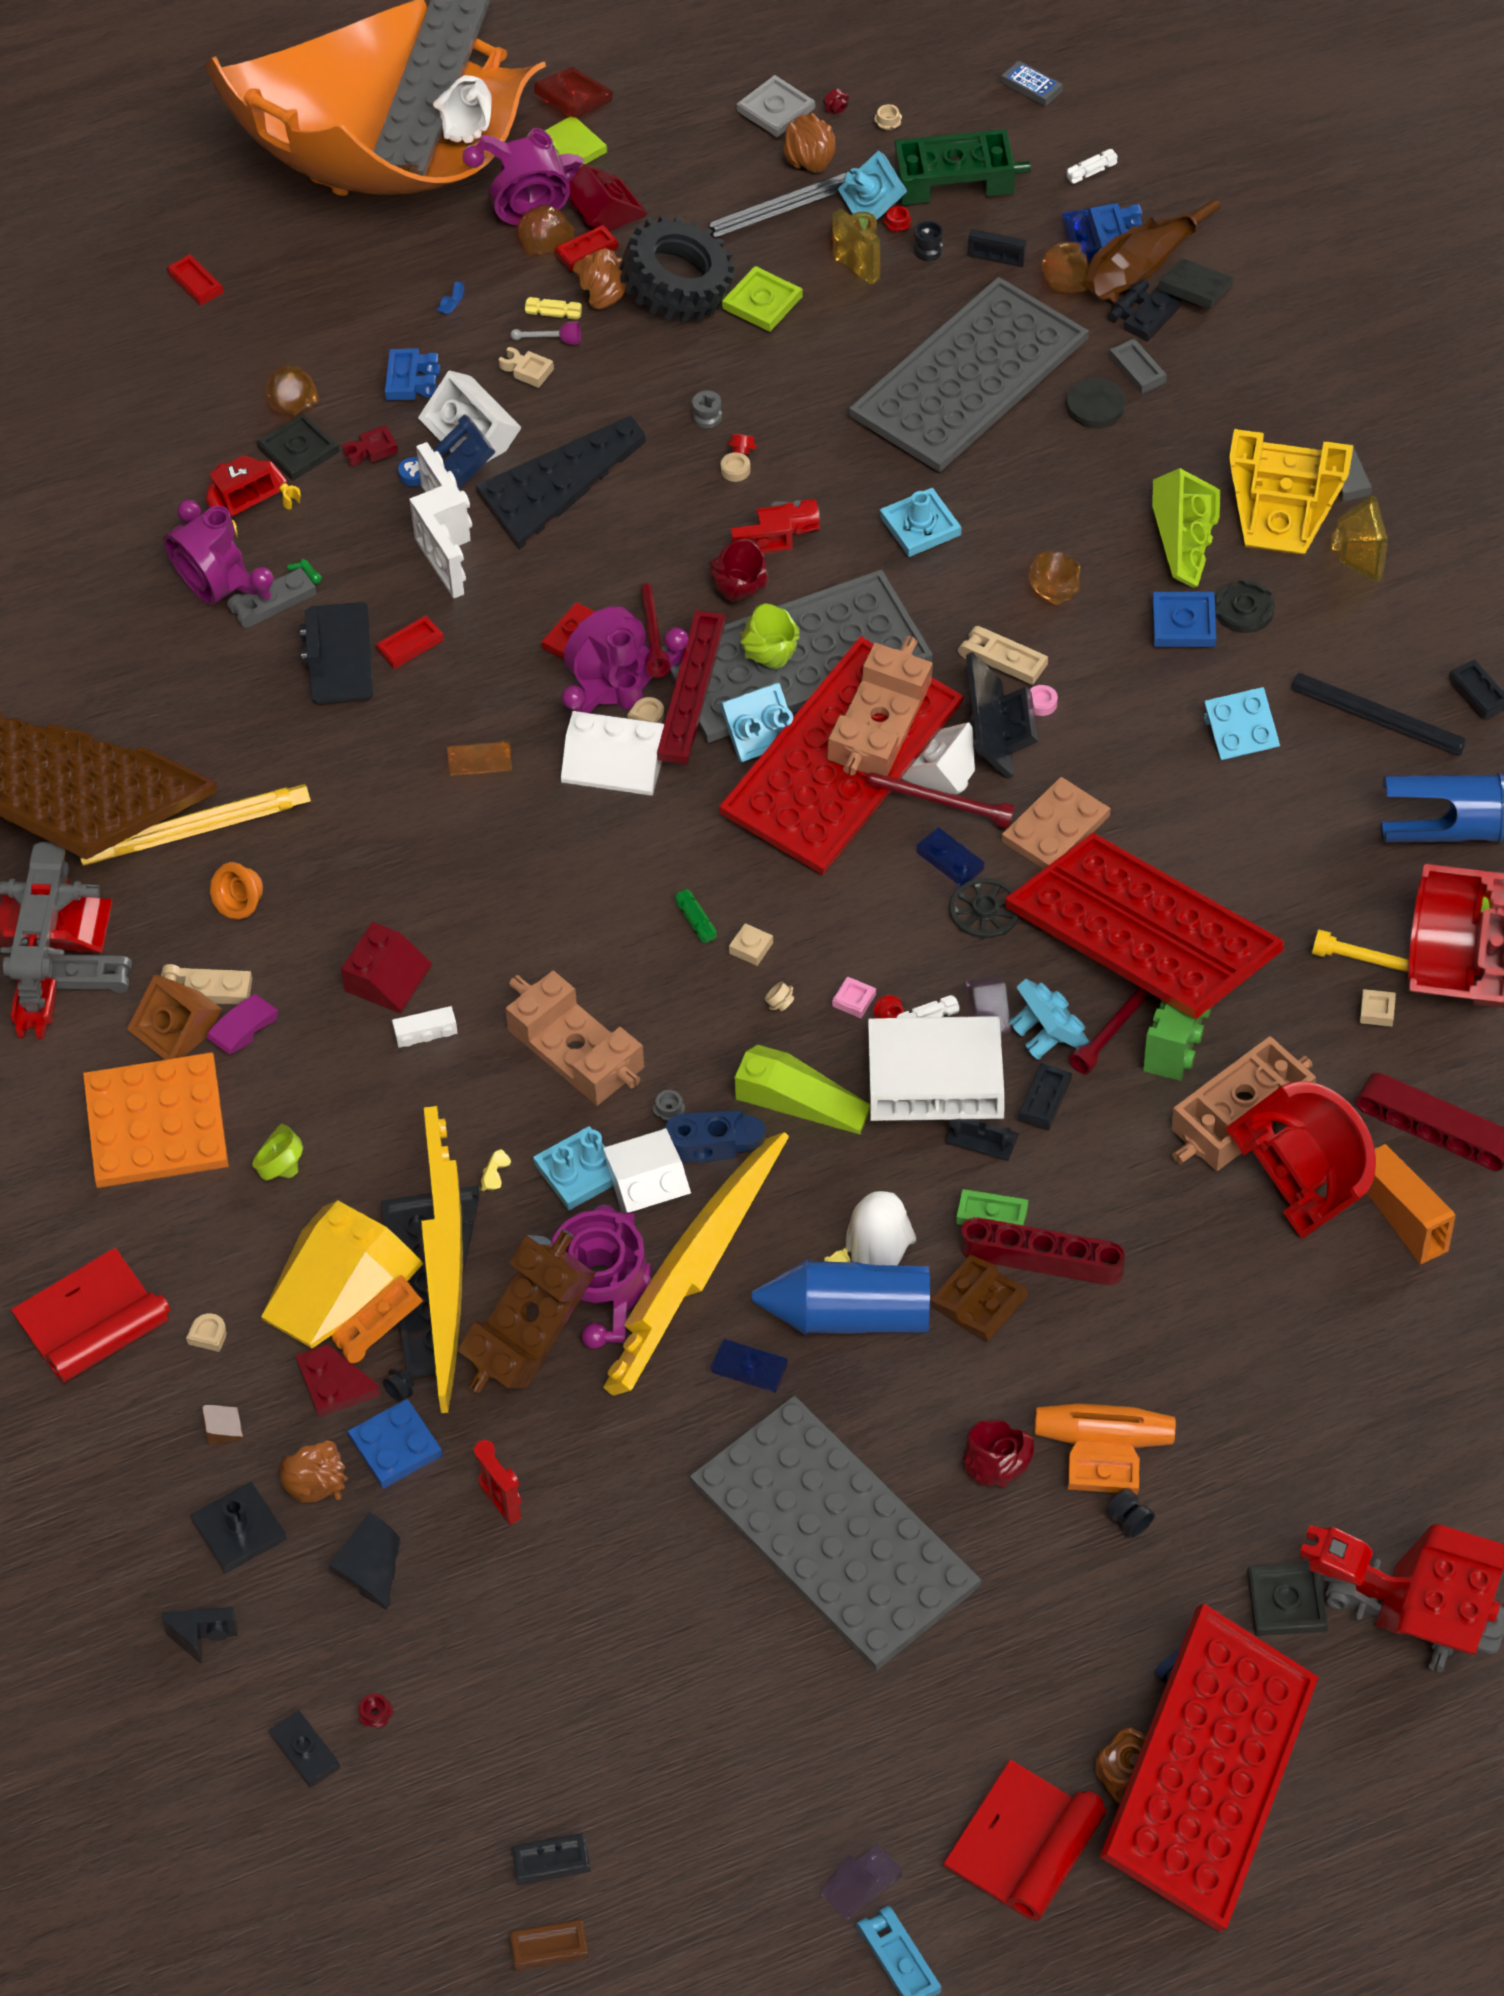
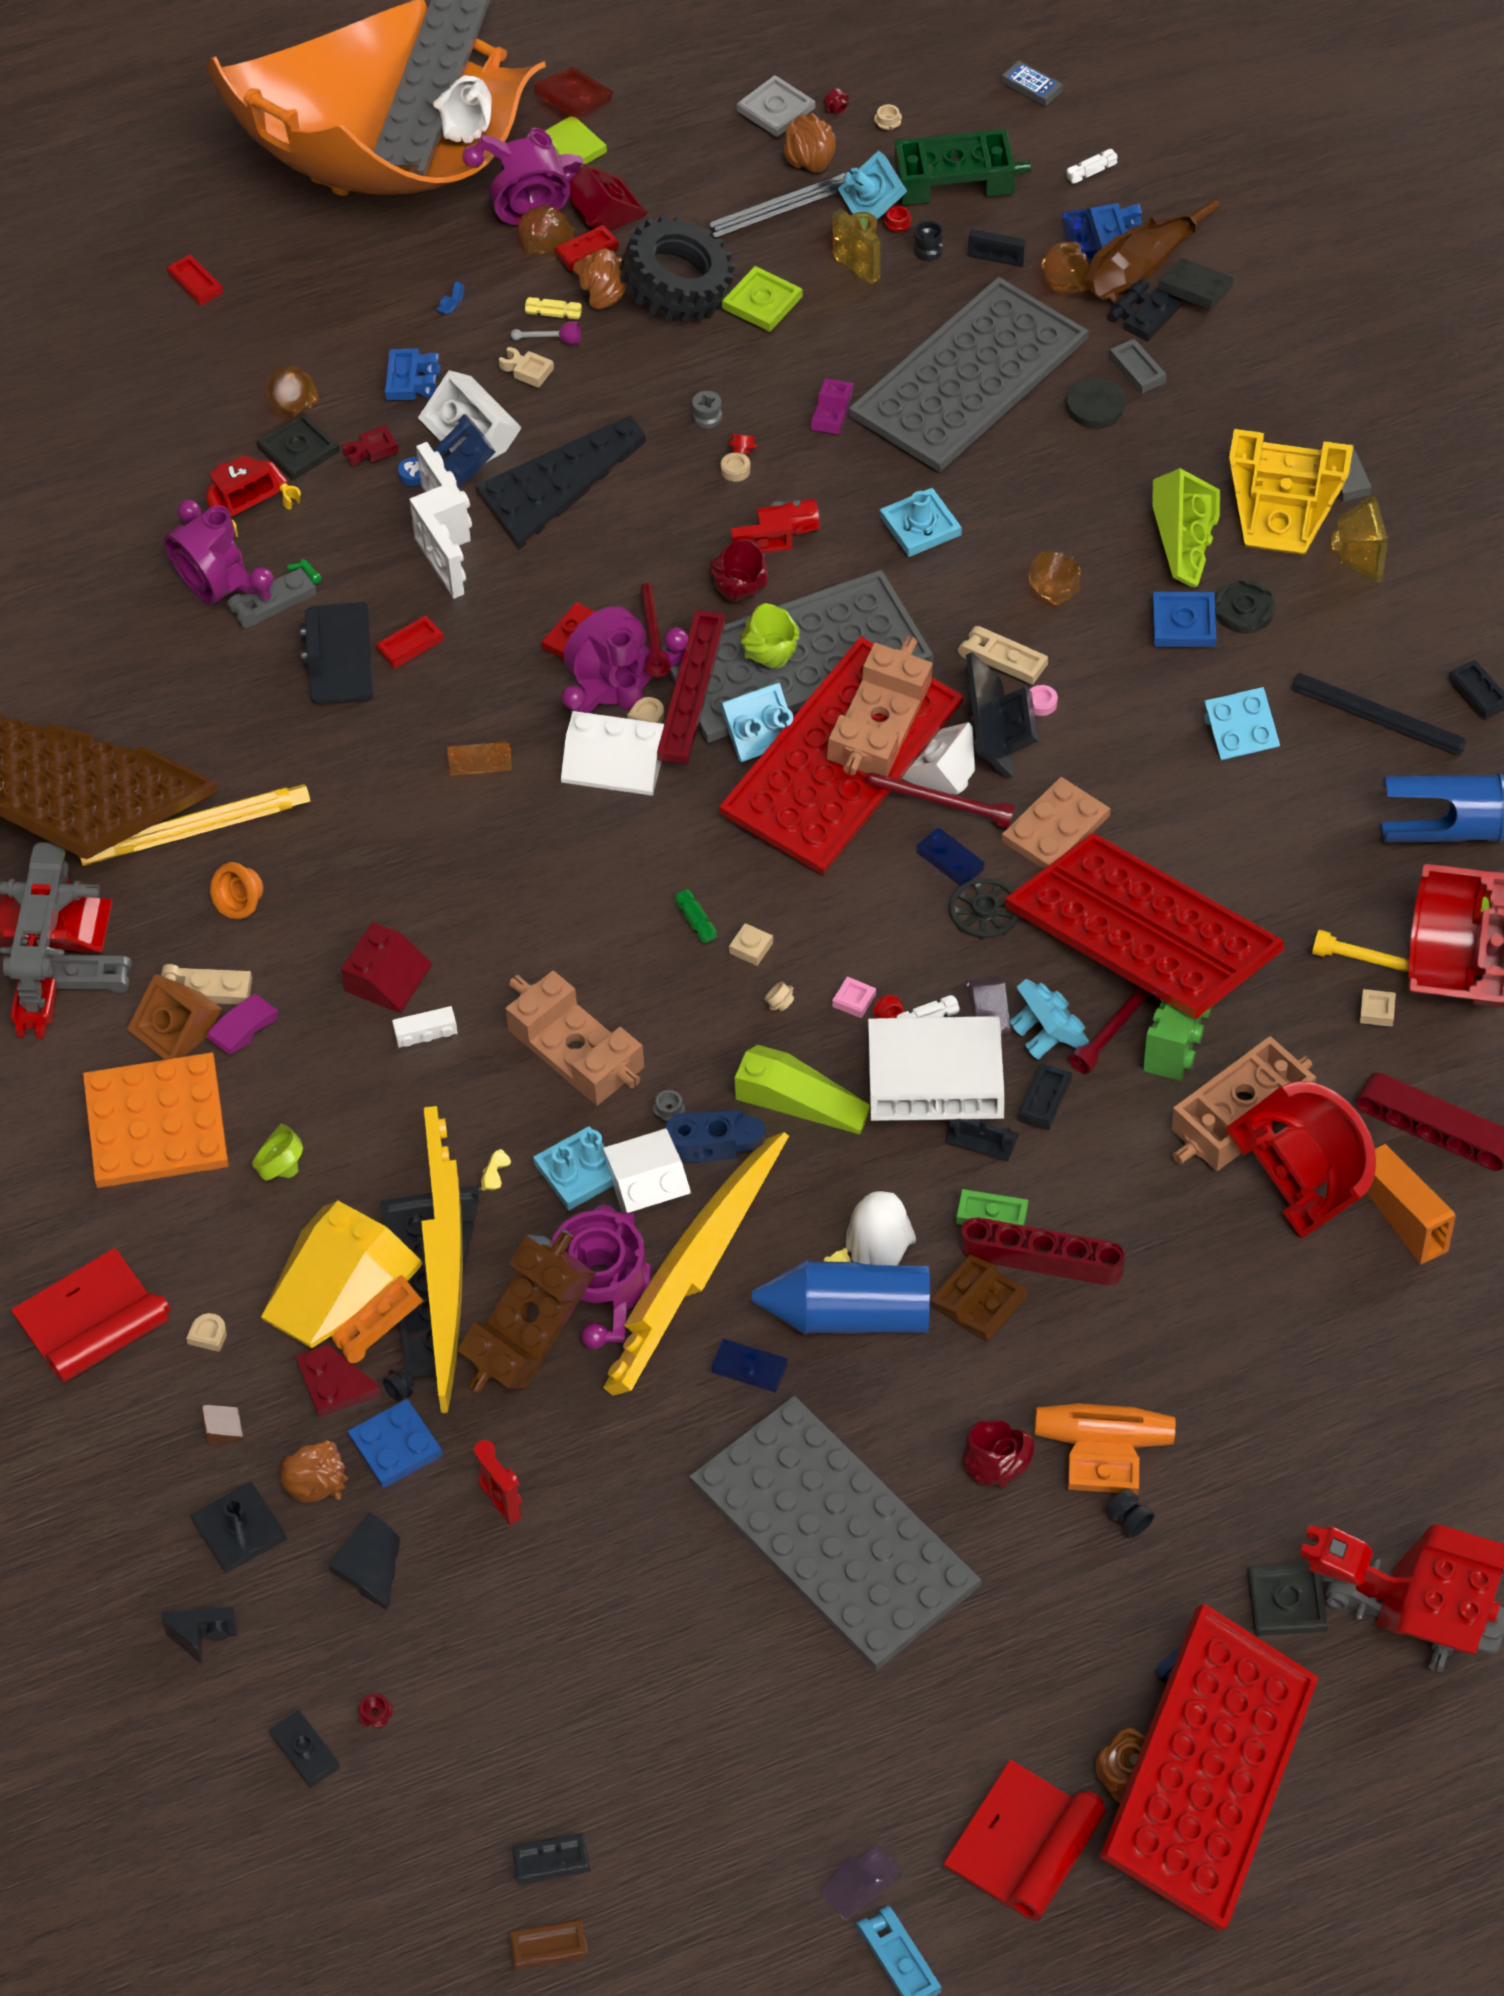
(832, 406): none -> magenta slope

